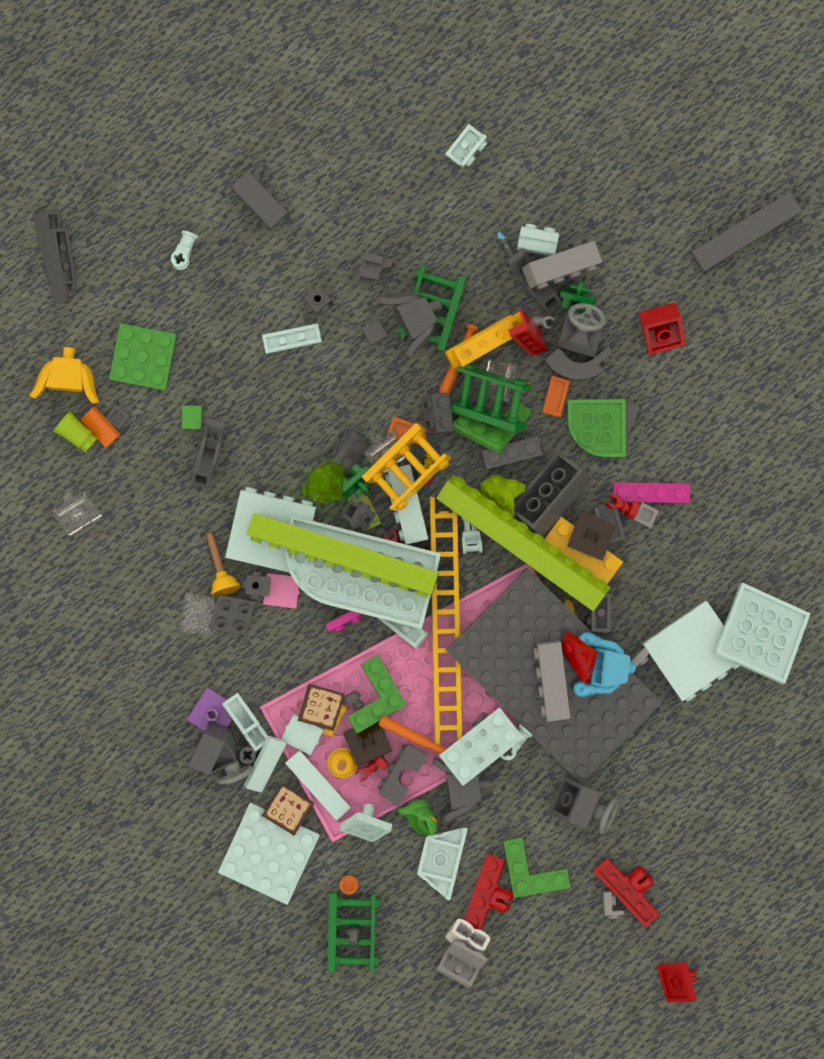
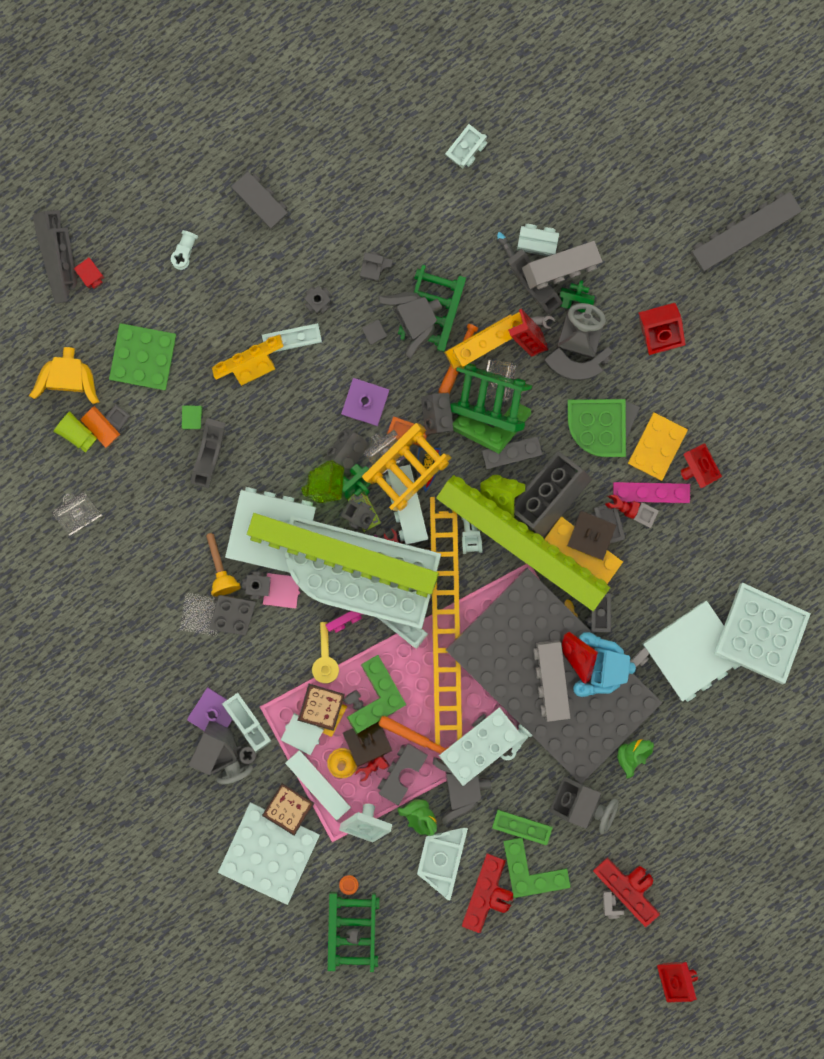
(89, 273): none -> red brick
(251, 362): none -> yellow bracket
(265, 764): light aqua tile -> none
(325, 668): none -> light yellow piece
(365, 402): none -> medium lavender tile
(461, 963): light grey bracket -> none
(464, 932): white brick -> none
(522, 827): none -> bright green plate
(556, 396): orange tile -> none
(634, 754): none -> bright green hair
(657, 446): none -> yellow plate
(700, 466): none -> red tile

